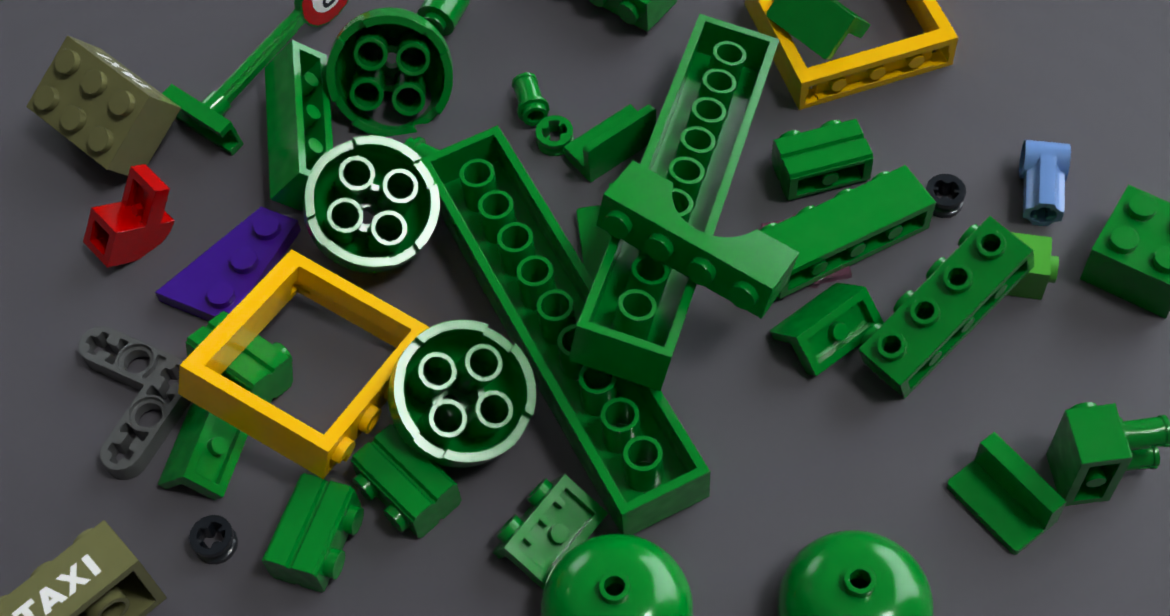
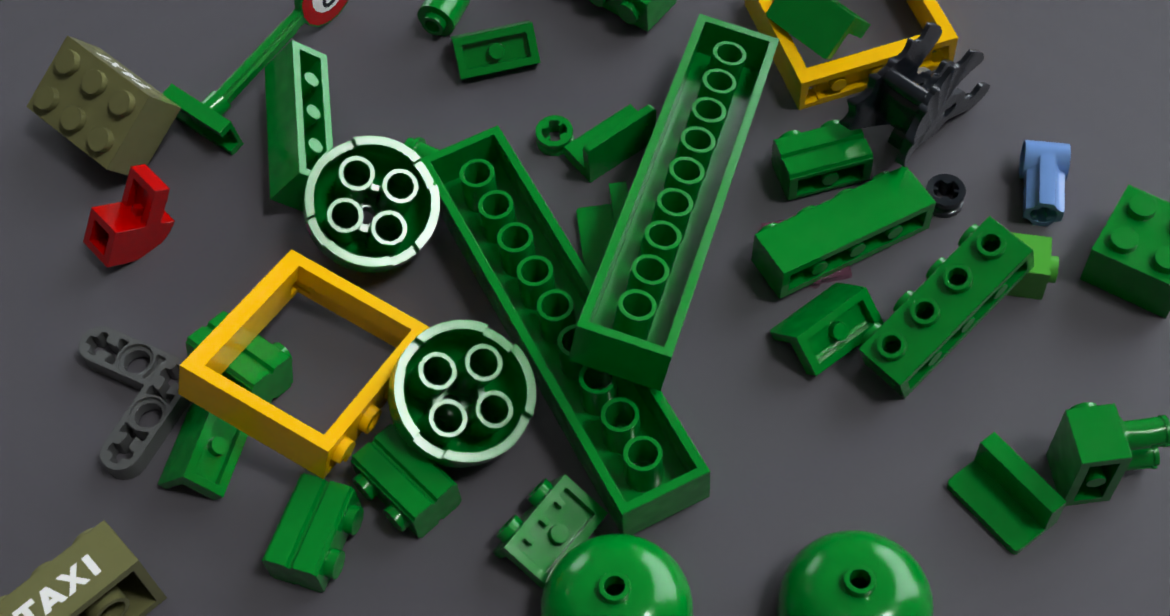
(207, 528): black bush -> none
(231, 266): dark purple wing -> none
(360, 64): green cylinder -> none
(495, 49): none -> green panel
(531, 104): green pin -> none
(742, 268): green arch -> none
(912, 96): none -> black animal

